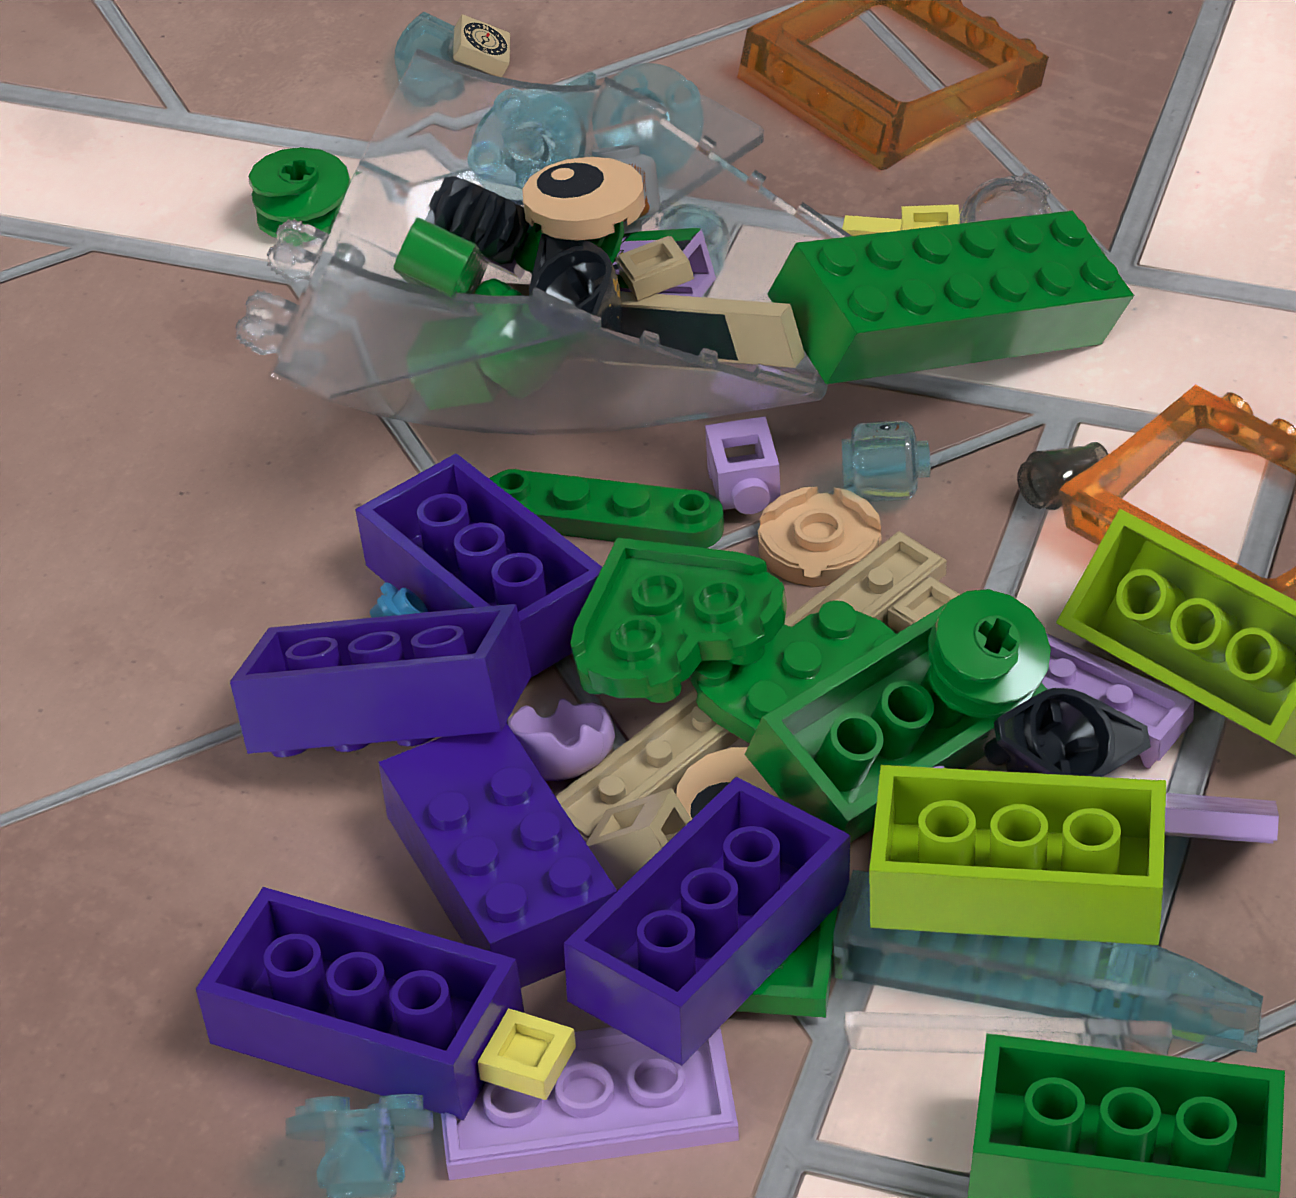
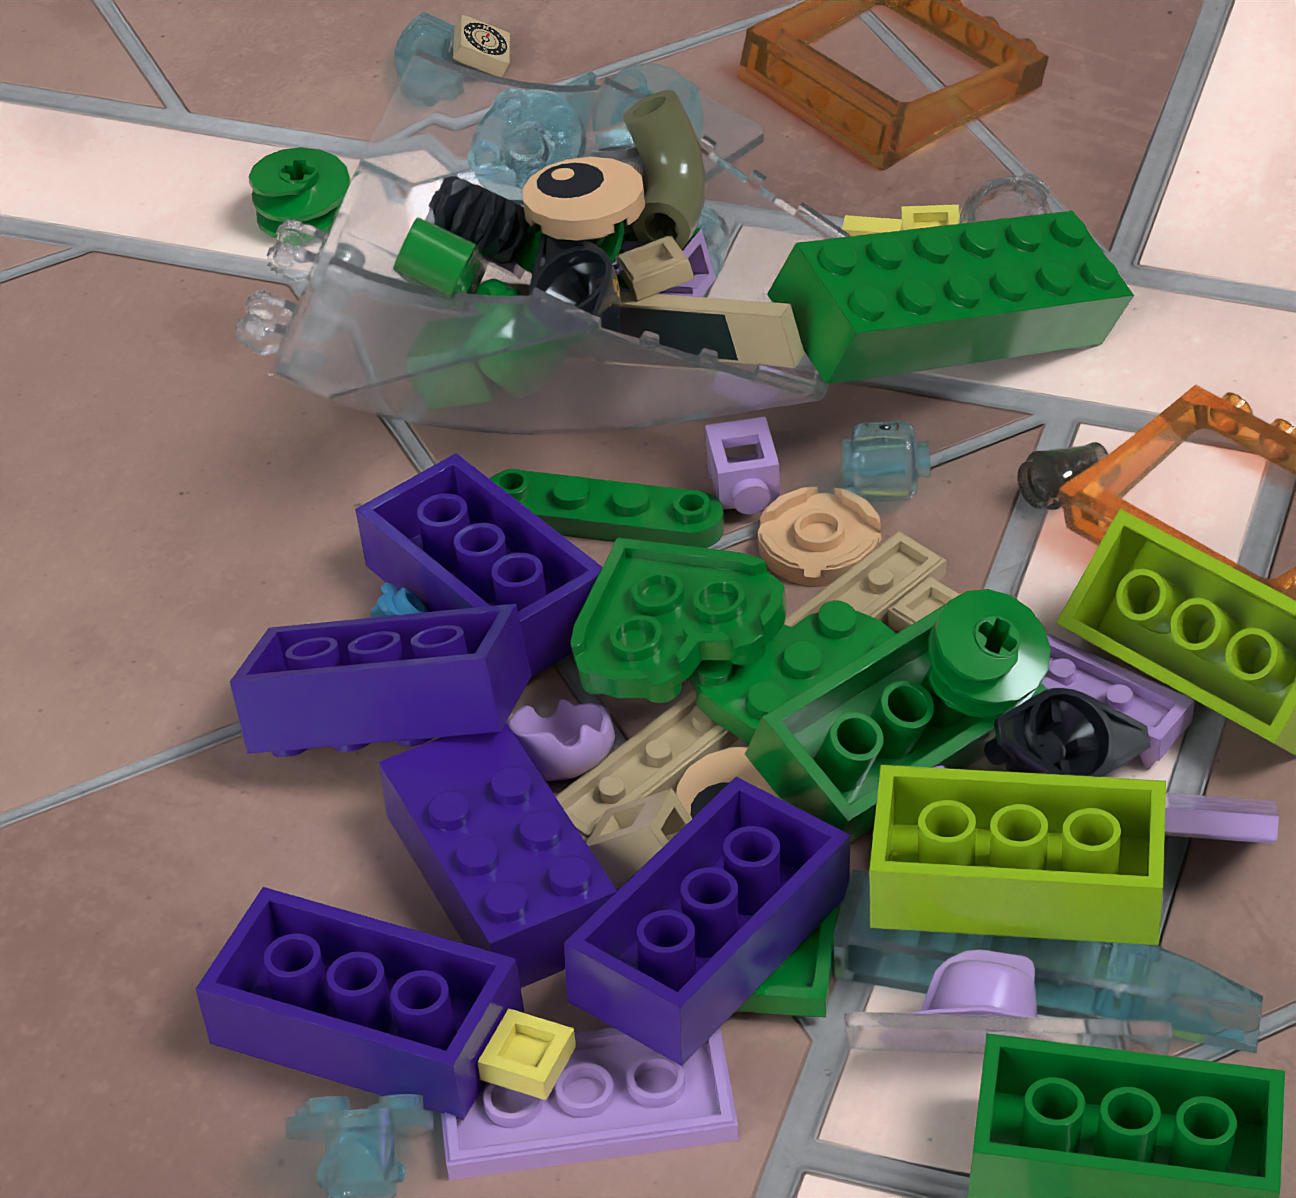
(671, 167): none -> olive cylinder
(983, 985): none -> lavender piece

